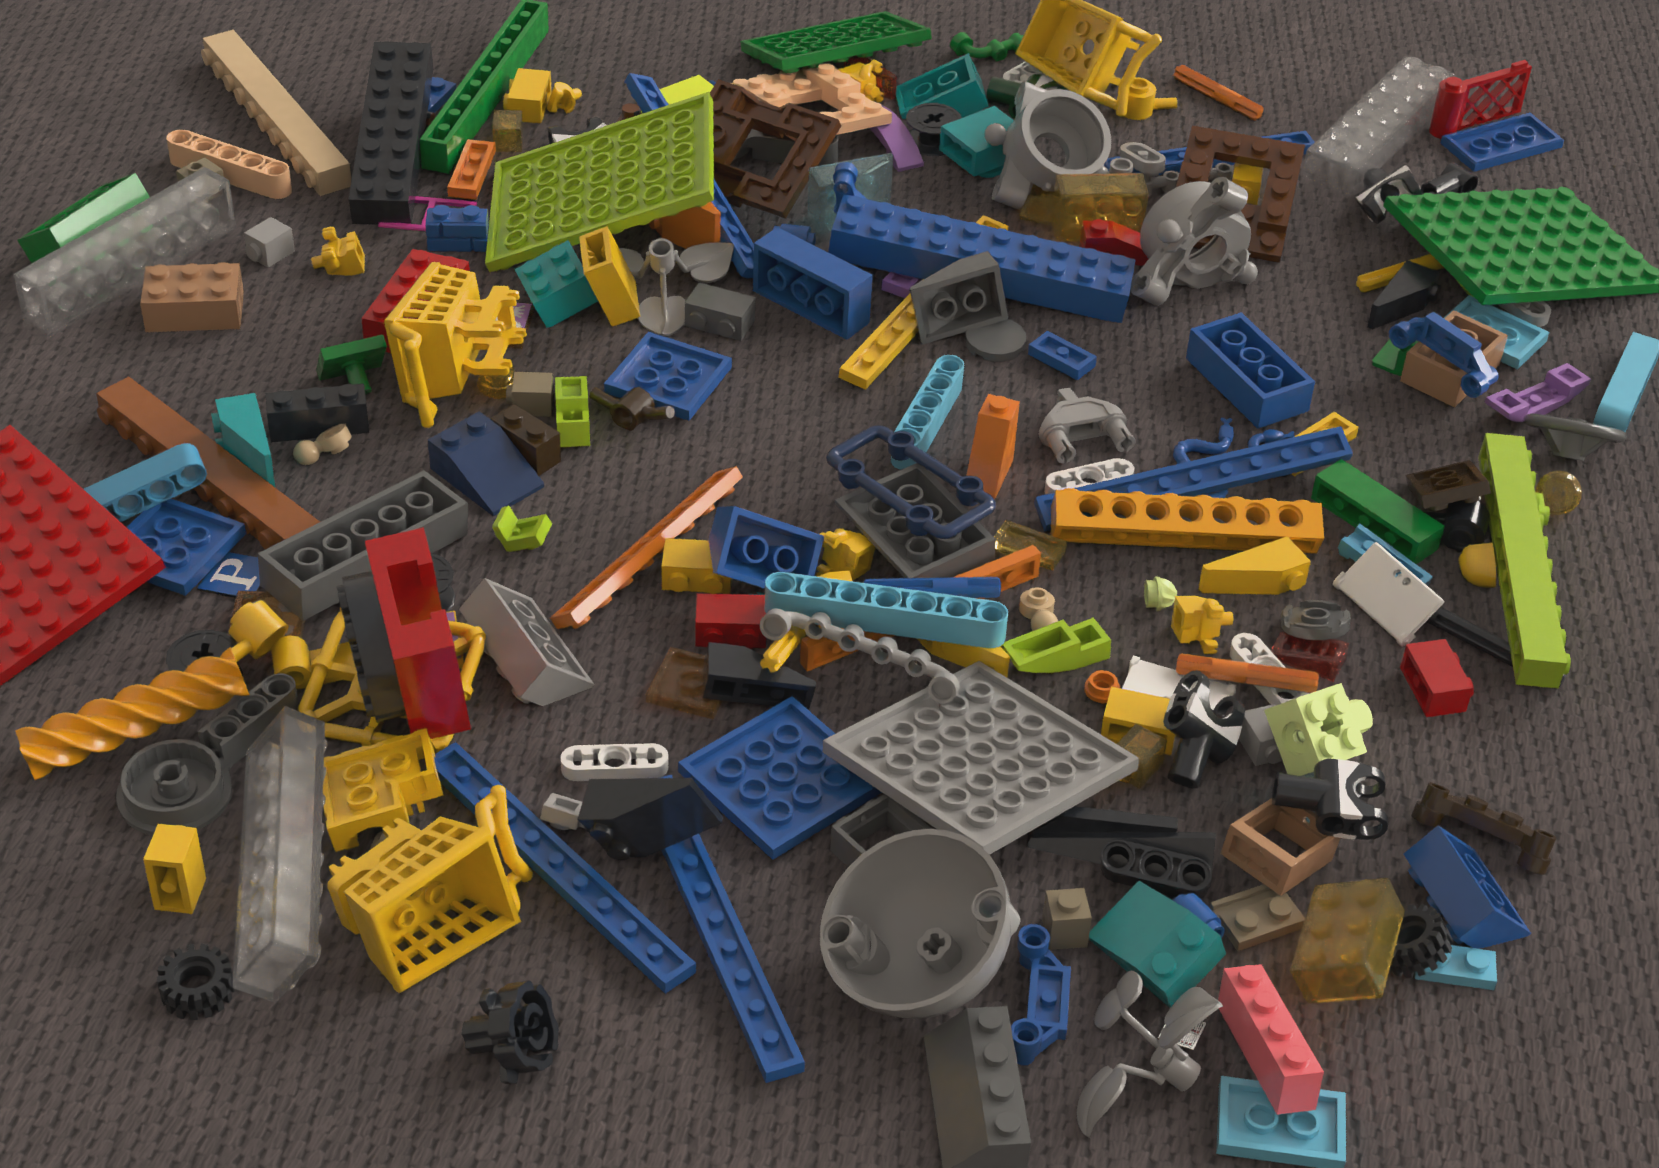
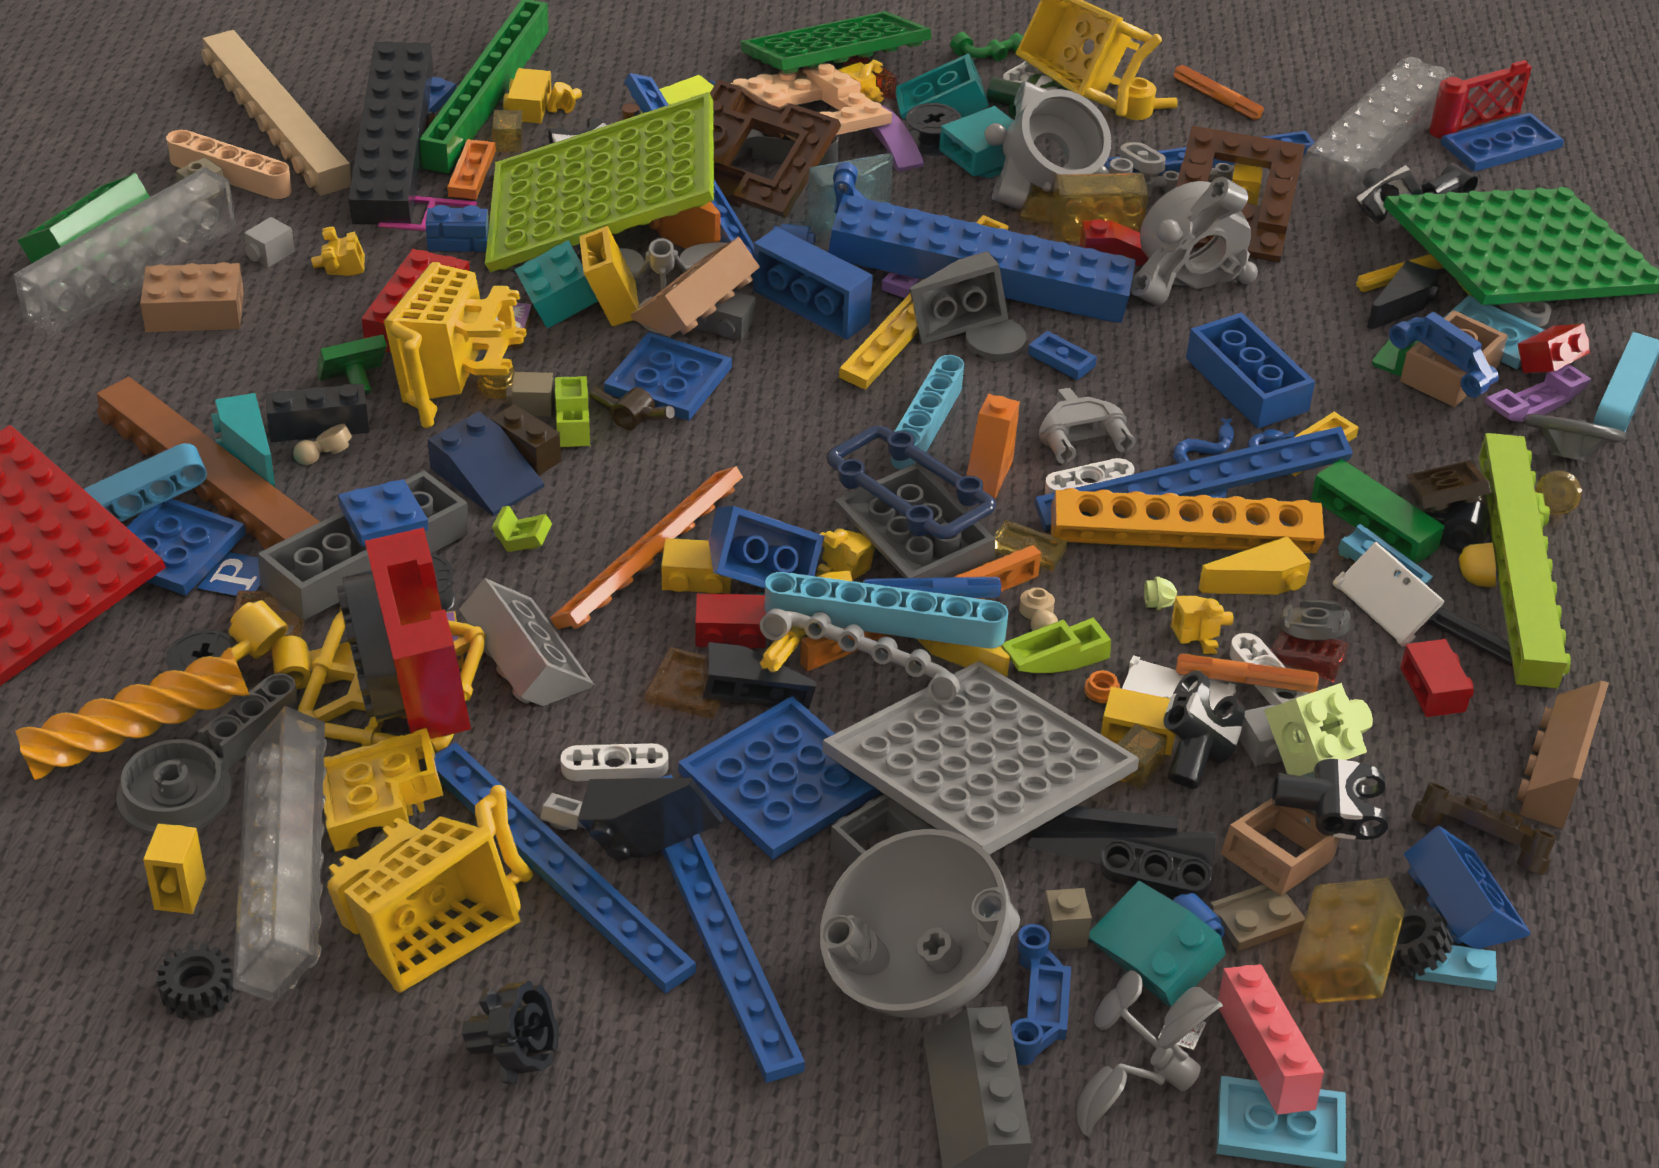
(382, 510): none -> blue plate
(698, 290): none -> medium nougat slope
(1553, 348): none -> red brick
(1561, 754): none -> medium nougat slope

